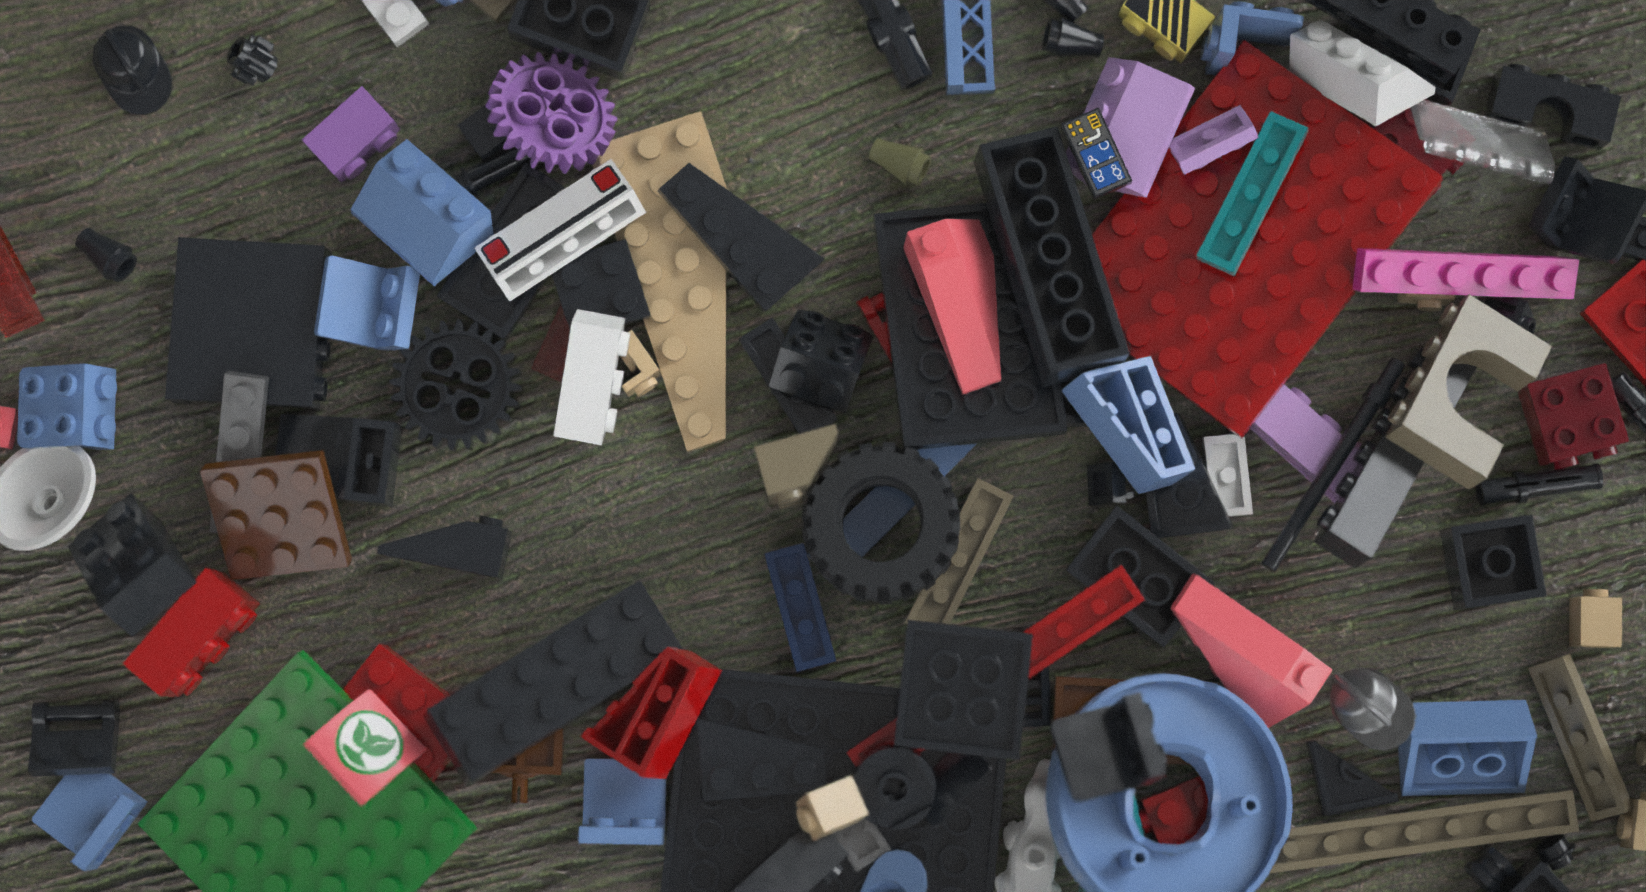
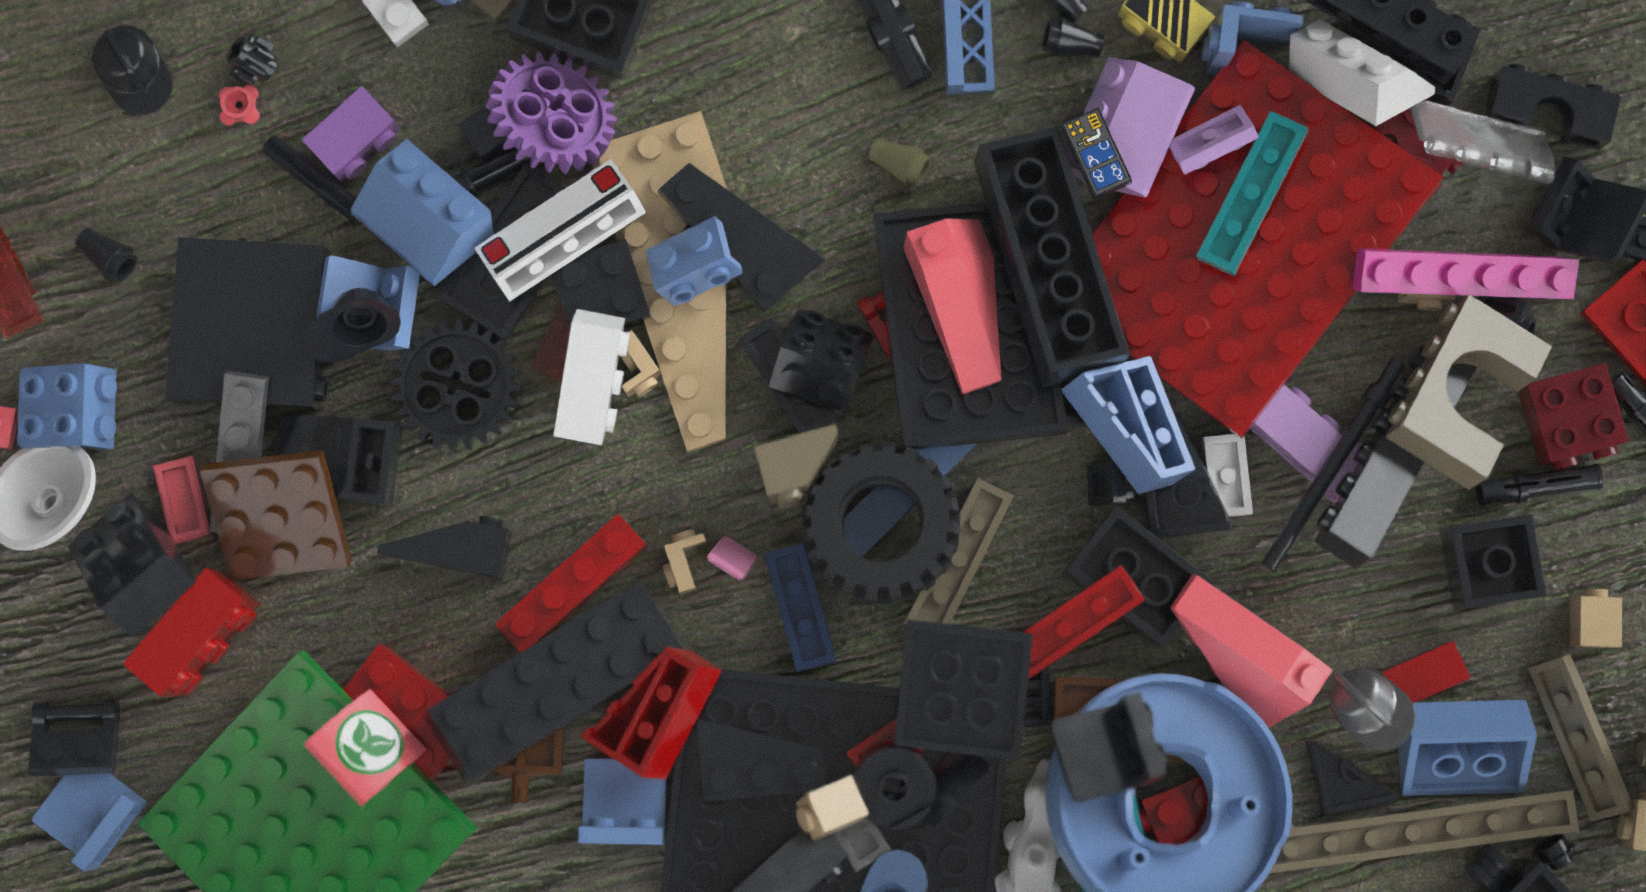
(182, 499): none -> coral tile
(230, 96): none -> coral plate
(310, 176): none -> black axle
(352, 326): none -> black piece
(572, 584): none -> red brick
(678, 570): none -> tan bracket
(692, 262): none -> medium blue bracket
(732, 558): none -> bright pink slope
(1429, 672): none -> red tile

